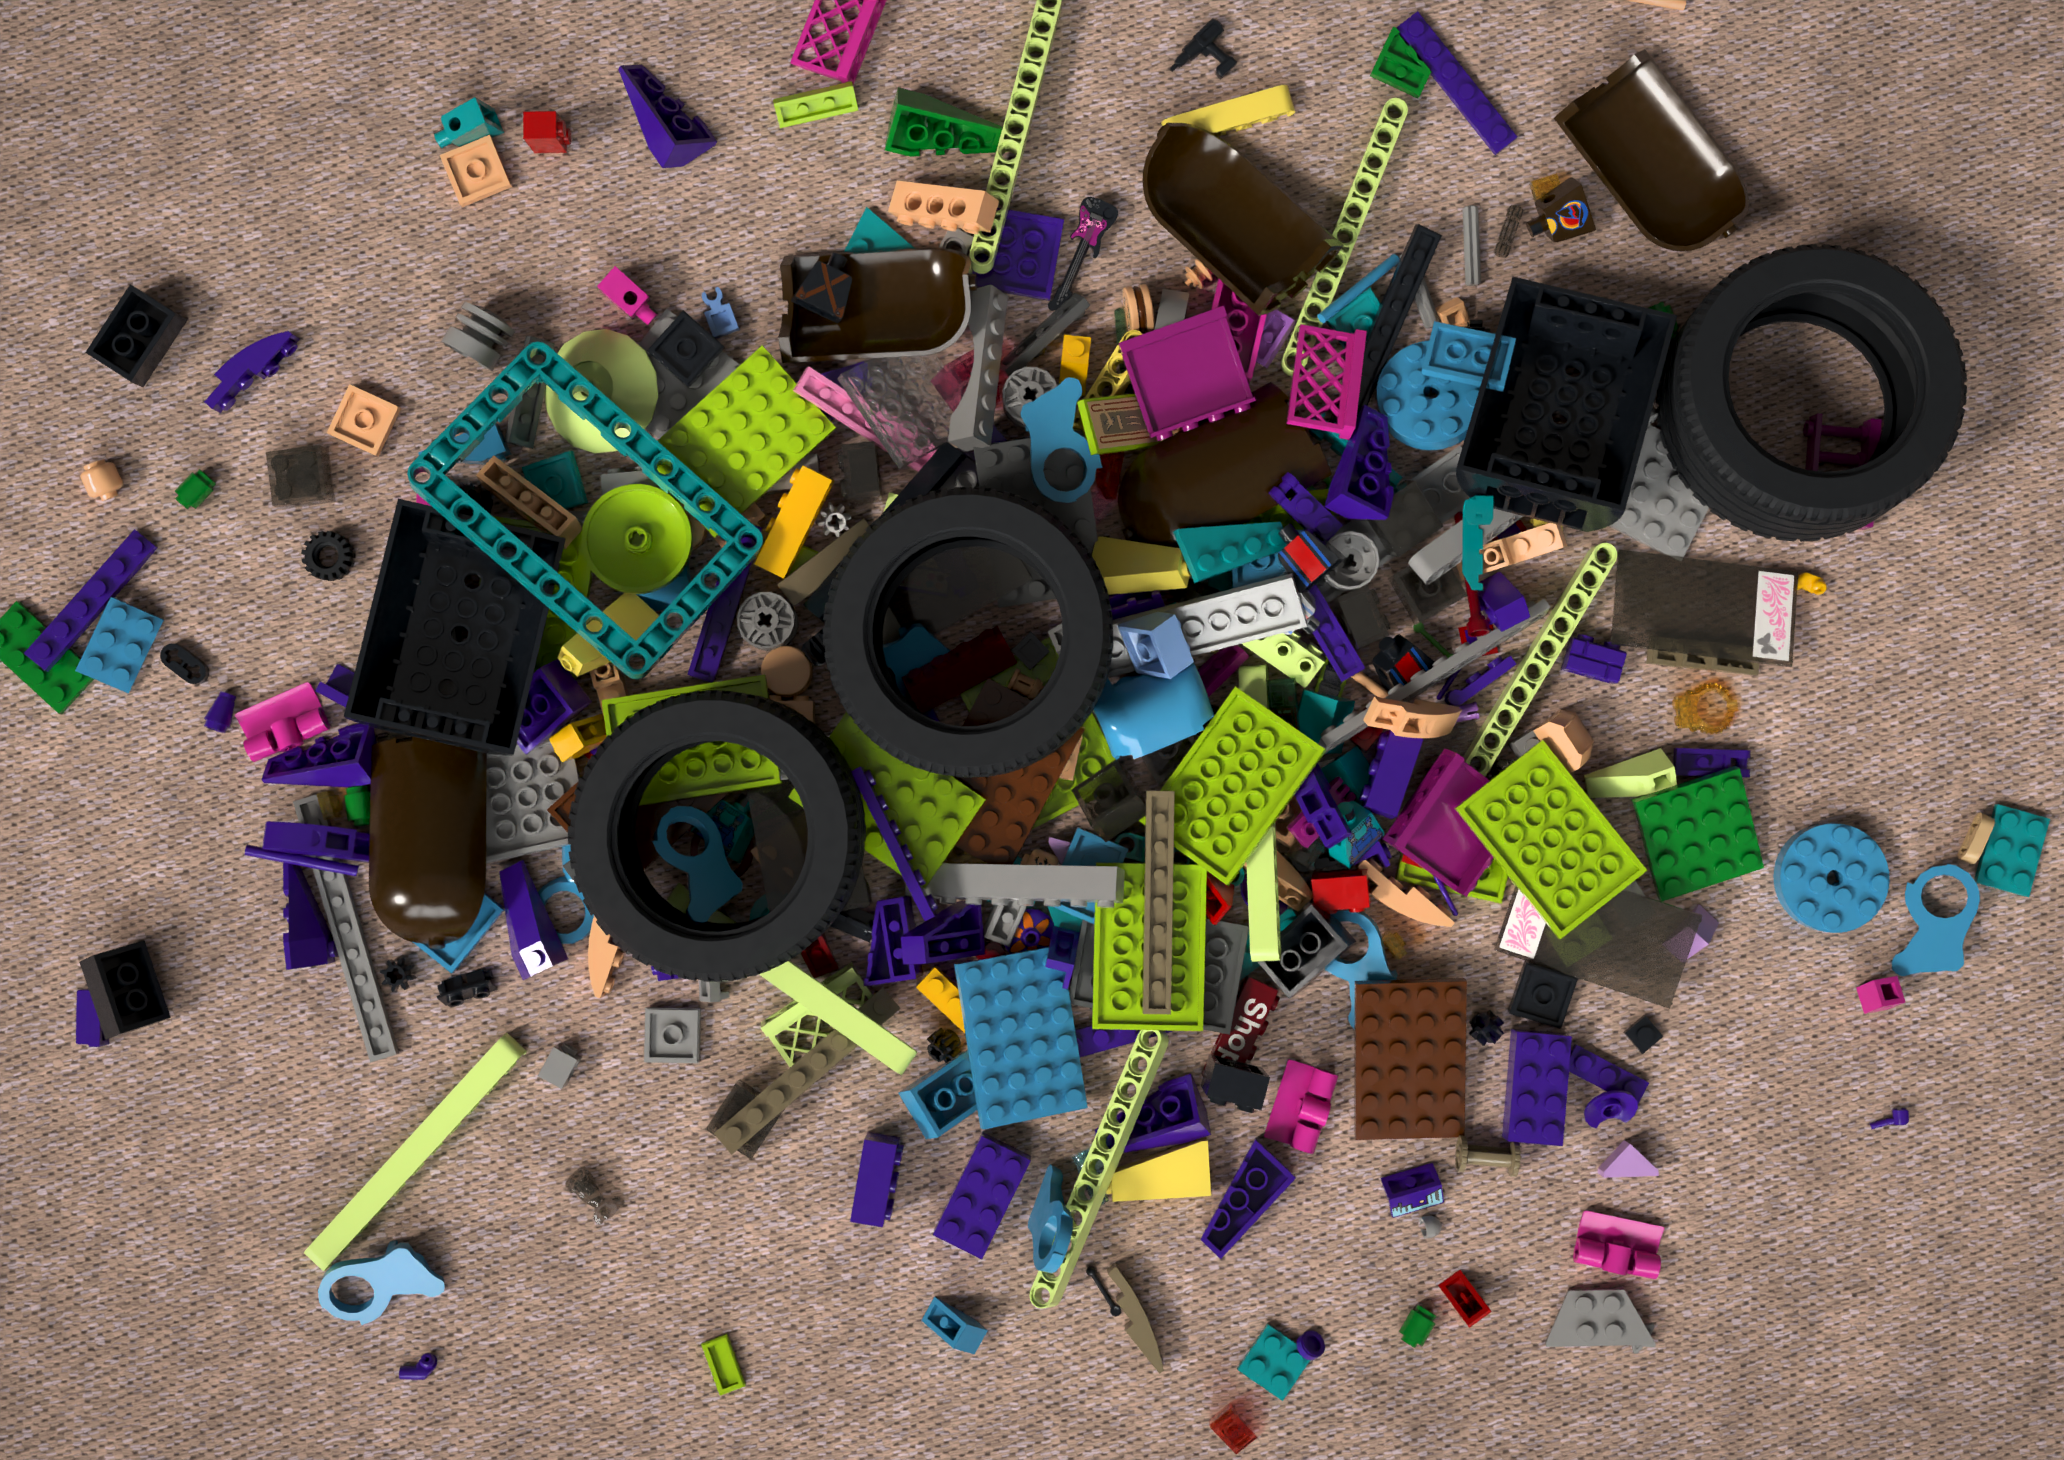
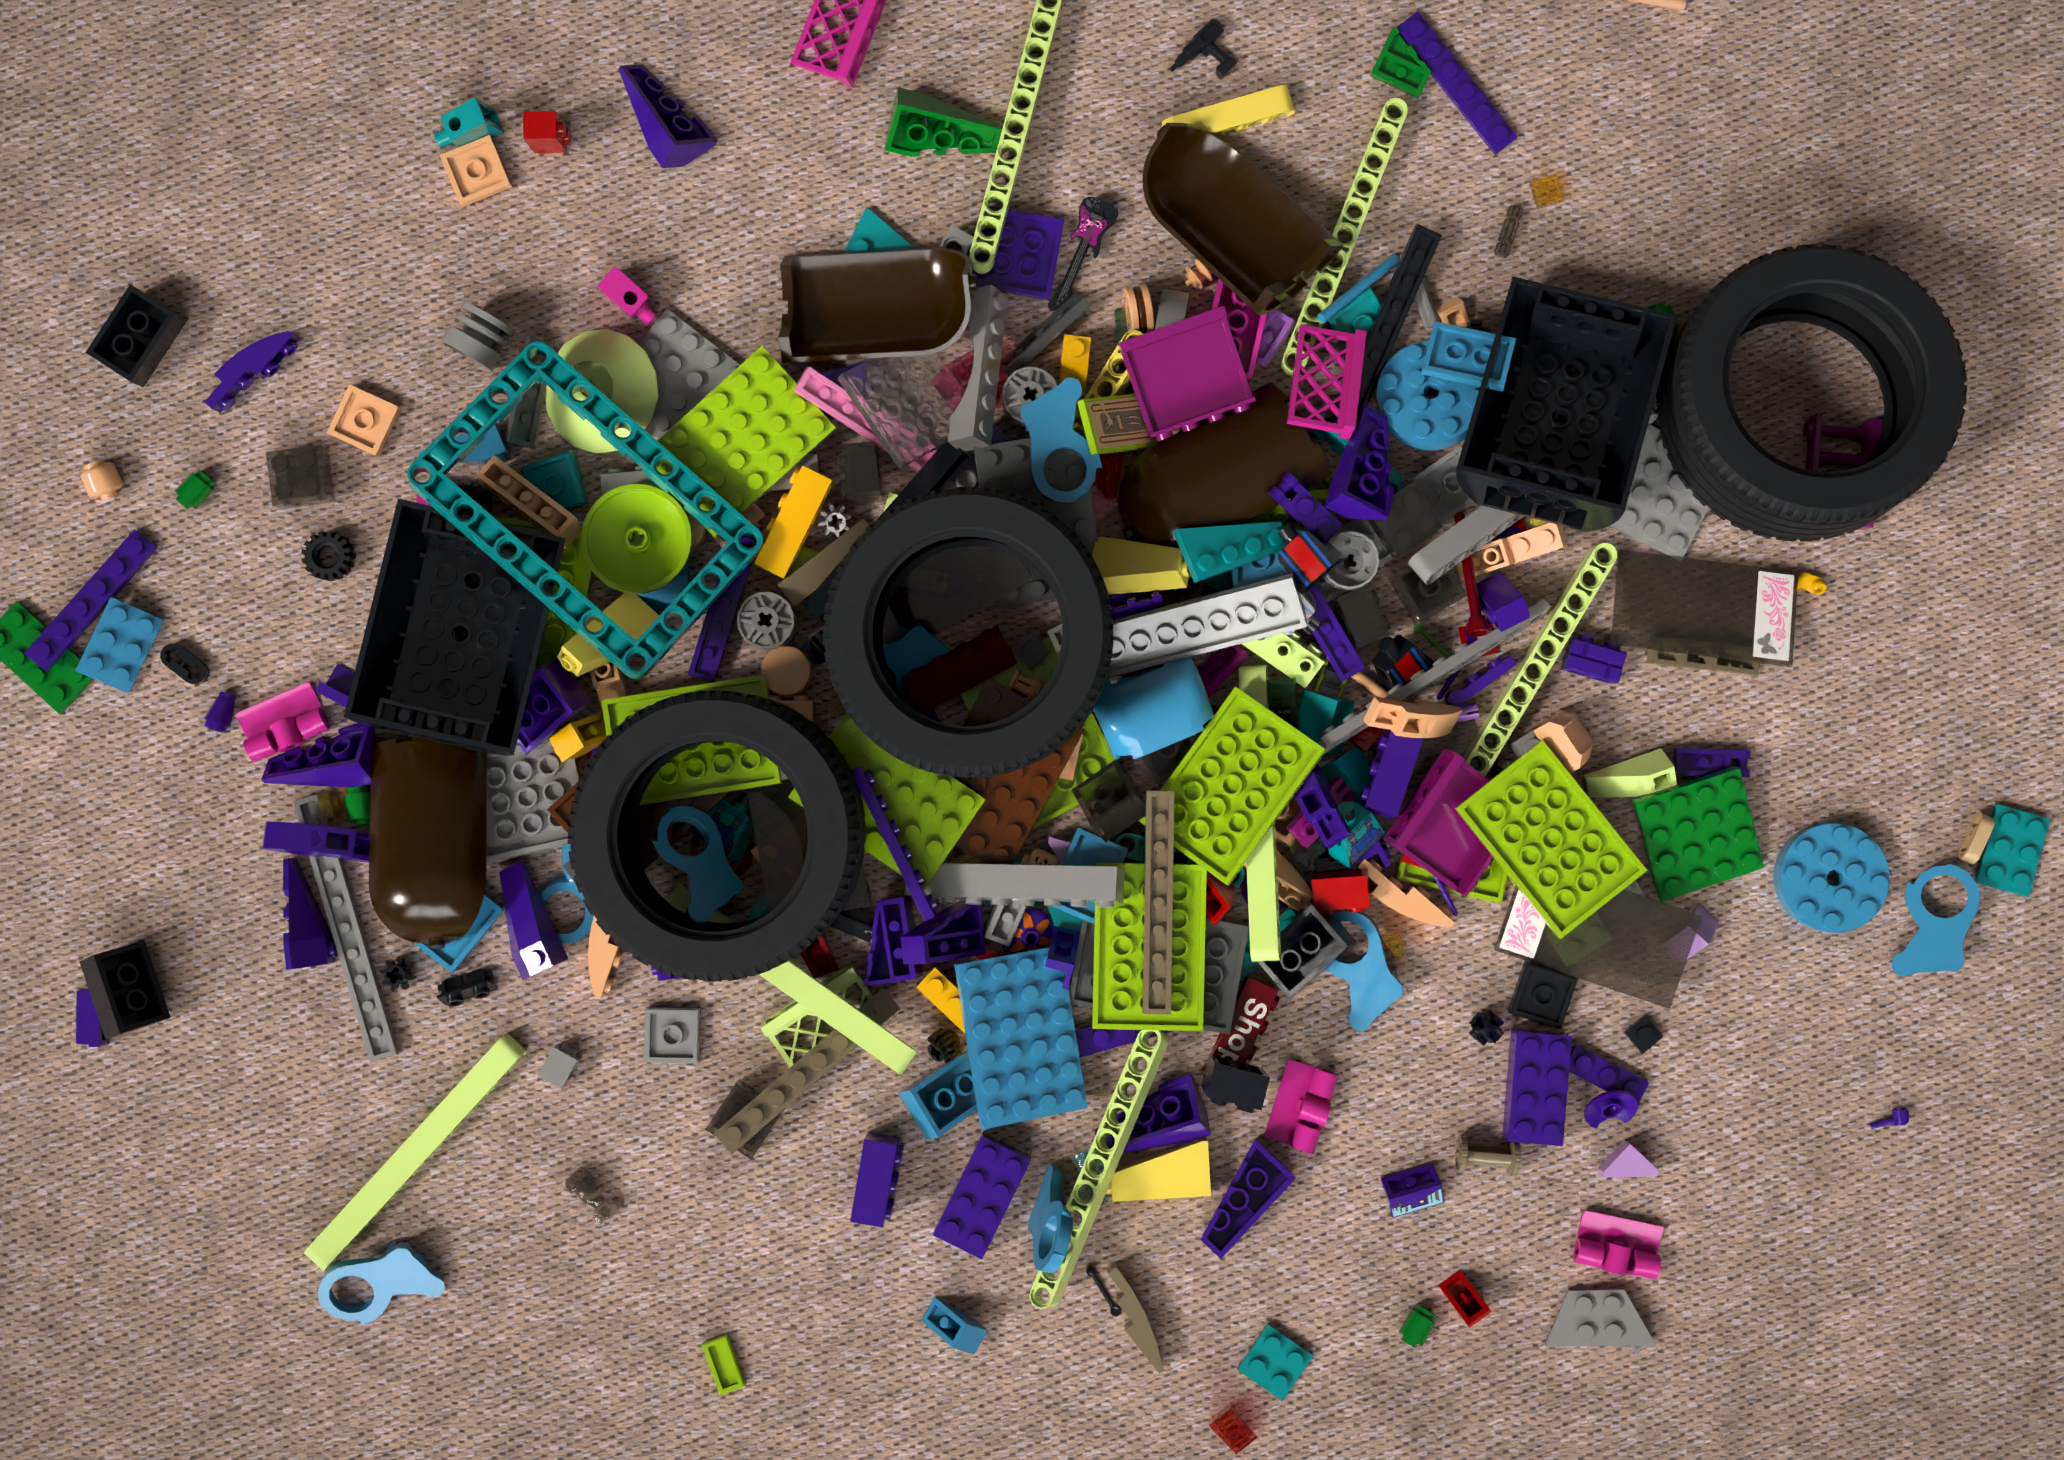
(302, 860): dark purple bar -> none
(421, 1370): dark purple arm -> none
(686, 349): black plate -> none
(711, 991): light grey tile -> none
(720, 317): medium blue plate -> none
(815, 104): lime plate -> none
(825, 289): black torso -> none
(943, 207): light nougat brick -> none
(1156, 644): light blue slope -> none
(1310, 1345): dark purple tile -> none
(1410, 1058): reddish brown plate -> none
(1432, 1226): light grey hinge -> none
(1471, 245): light grey axle -> none
(1476, 512): teal piece -> none
(1562, 213): dark brown torso -> none
(1656, 157): dark brown panel -> none
(1687, 713): clear yellow piece -> none
(1880, 994): dark pink brick -> none

